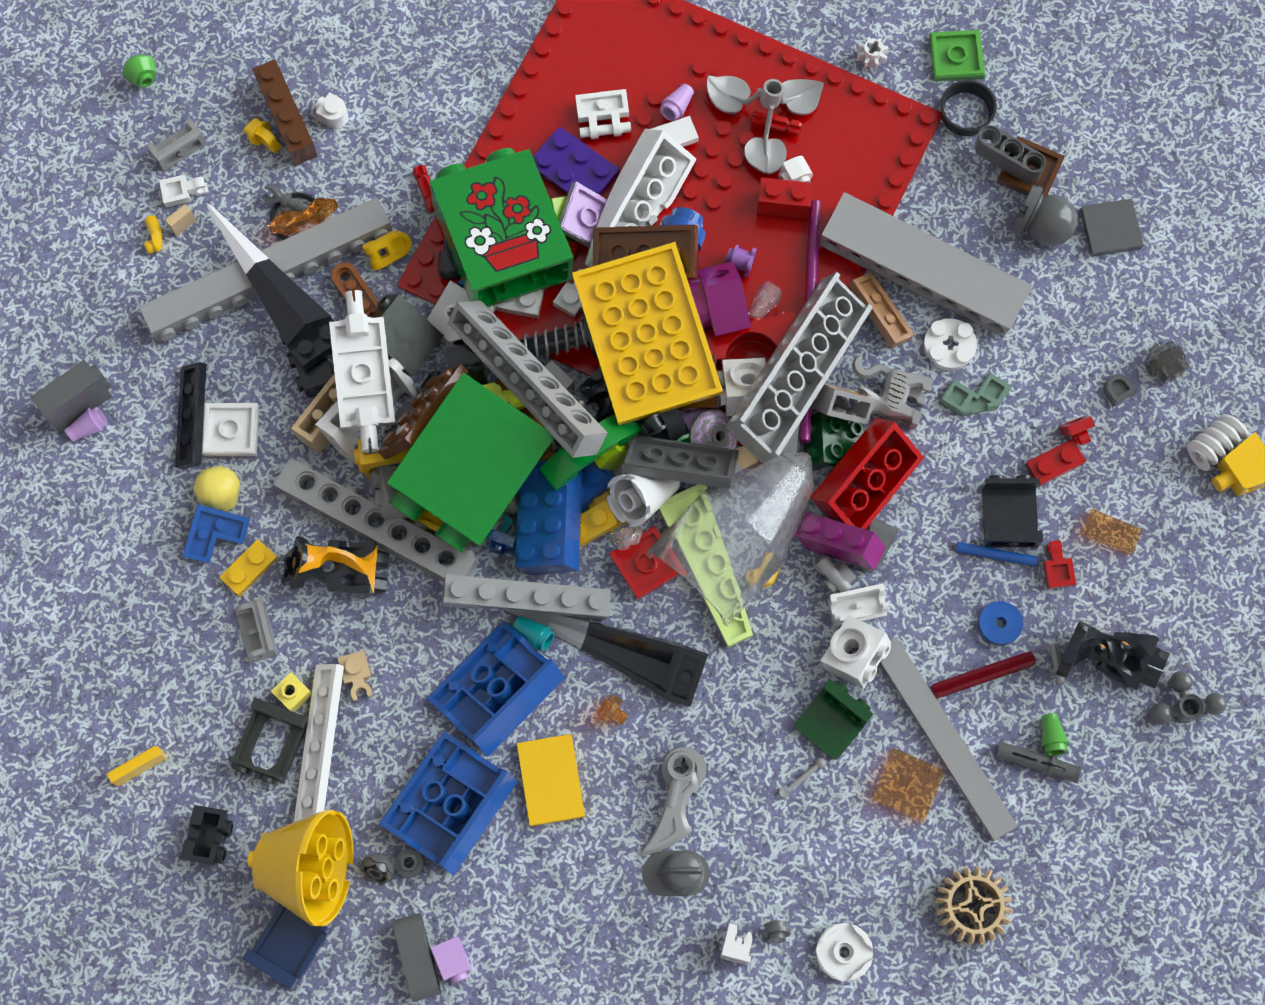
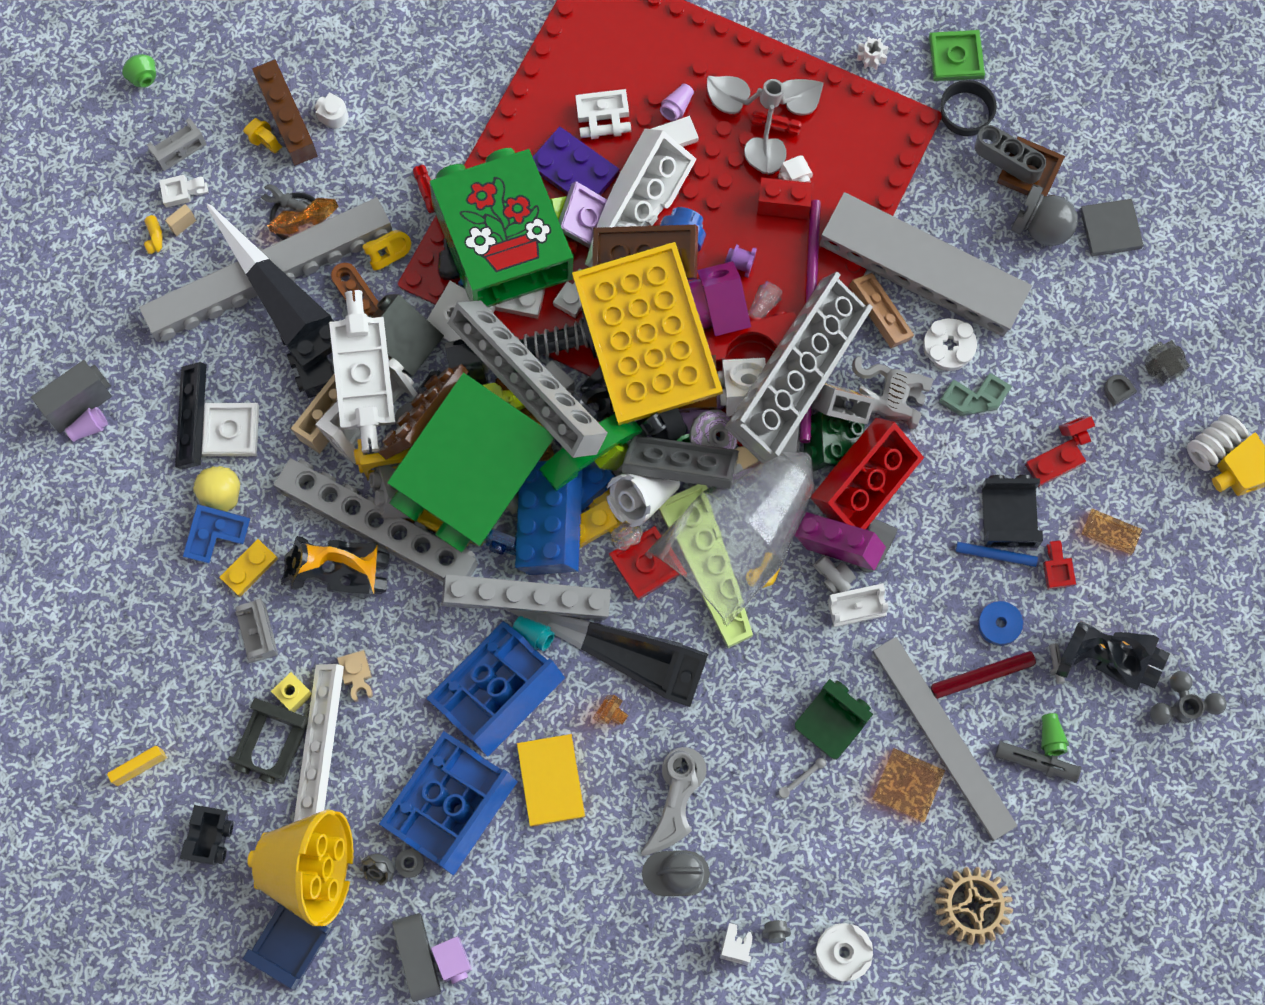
(509, 521): teal piece -> none
(862, 665): white brick -> none

